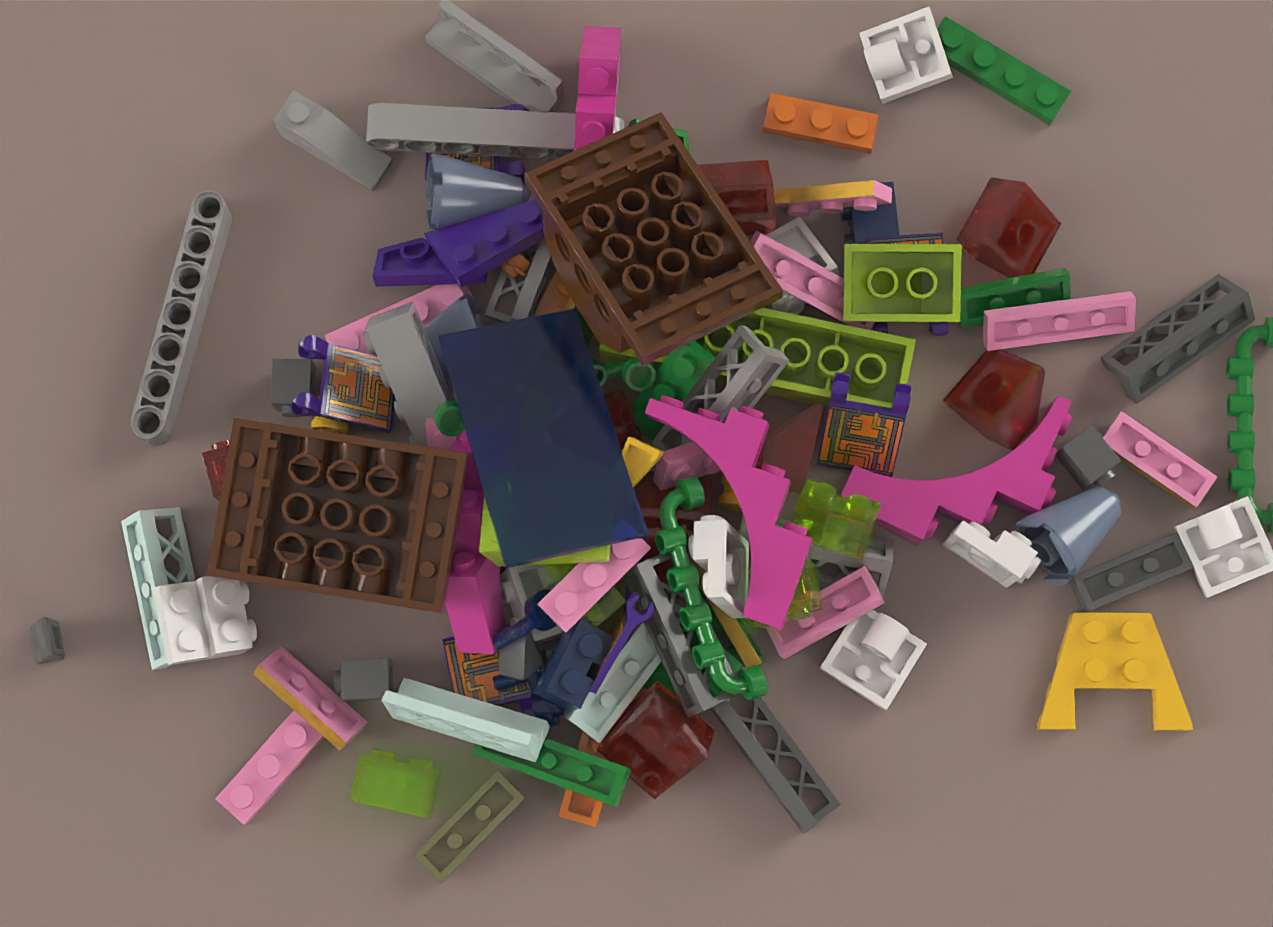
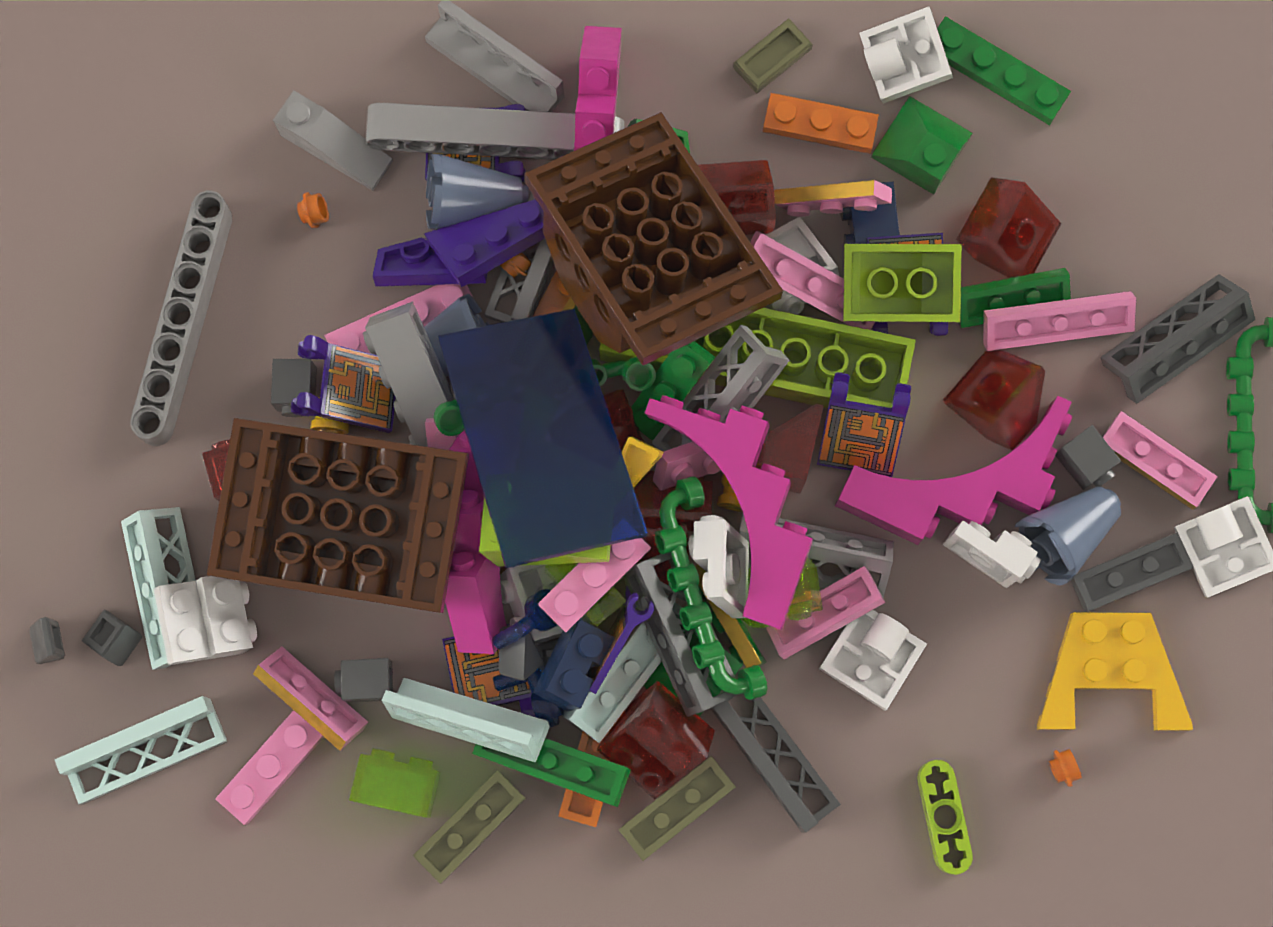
(112, 638): none -> dark grey slope
(135, 736): none -> light aqua fence
(313, 209): none -> orange plate
(677, 808): none -> olive plate
(772, 56): none -> olive tile
(836, 521): clear neon green brick -> none
(921, 145): none -> green slope
(941, 848): none -> lime beam
(1065, 767): none -> orange plate

